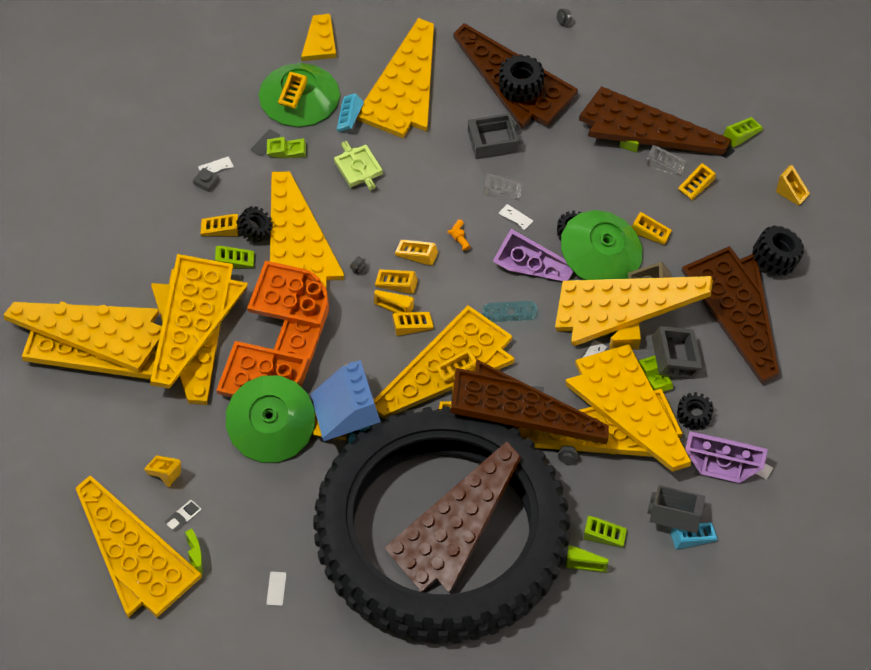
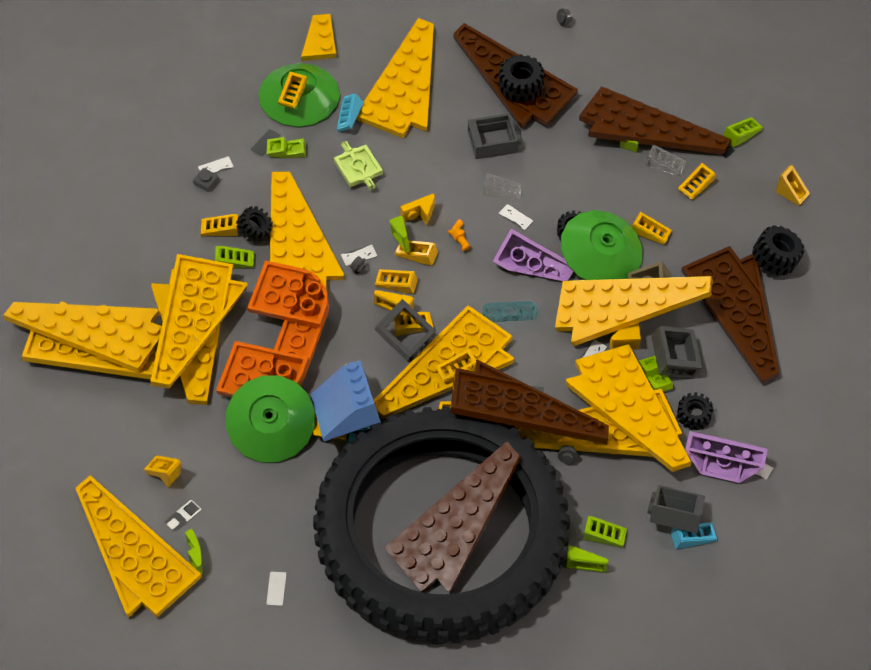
(365, 252): none -> white sticker
(393, 341): none -> dark grey window
(399, 232): none -> lime slope
(421, 207): none -> yellow slope

